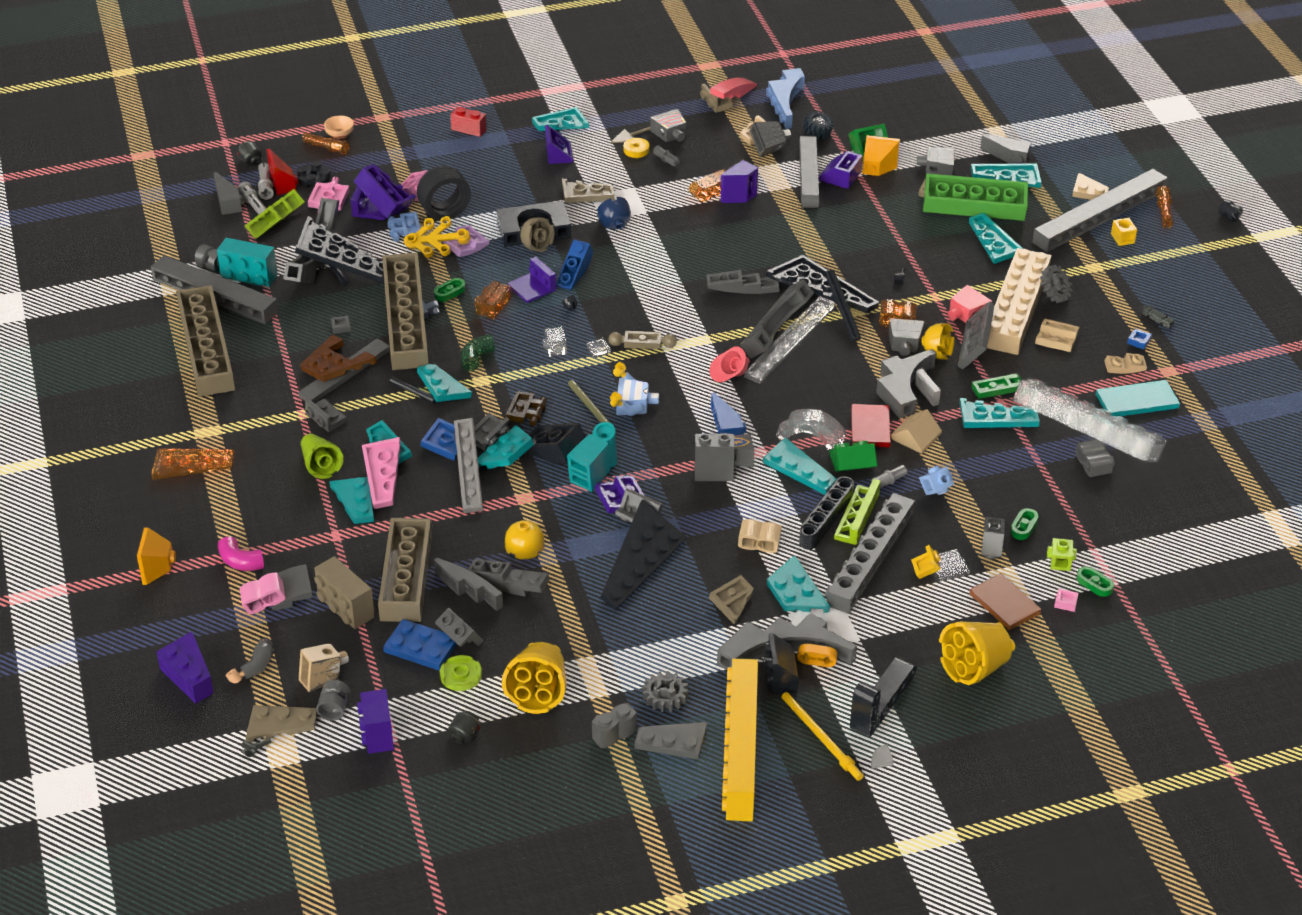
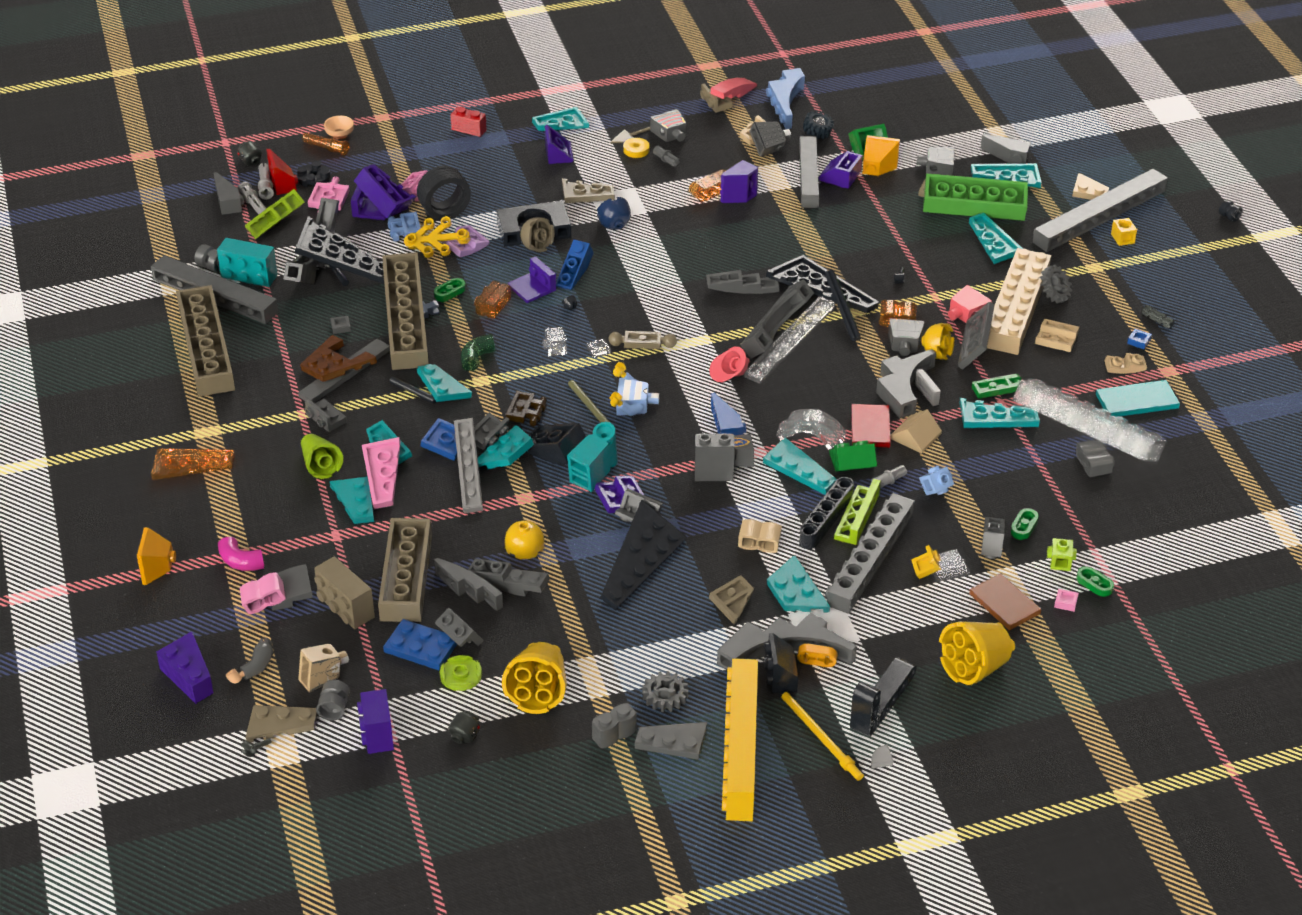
(1164, 202): clear orange pin -> none

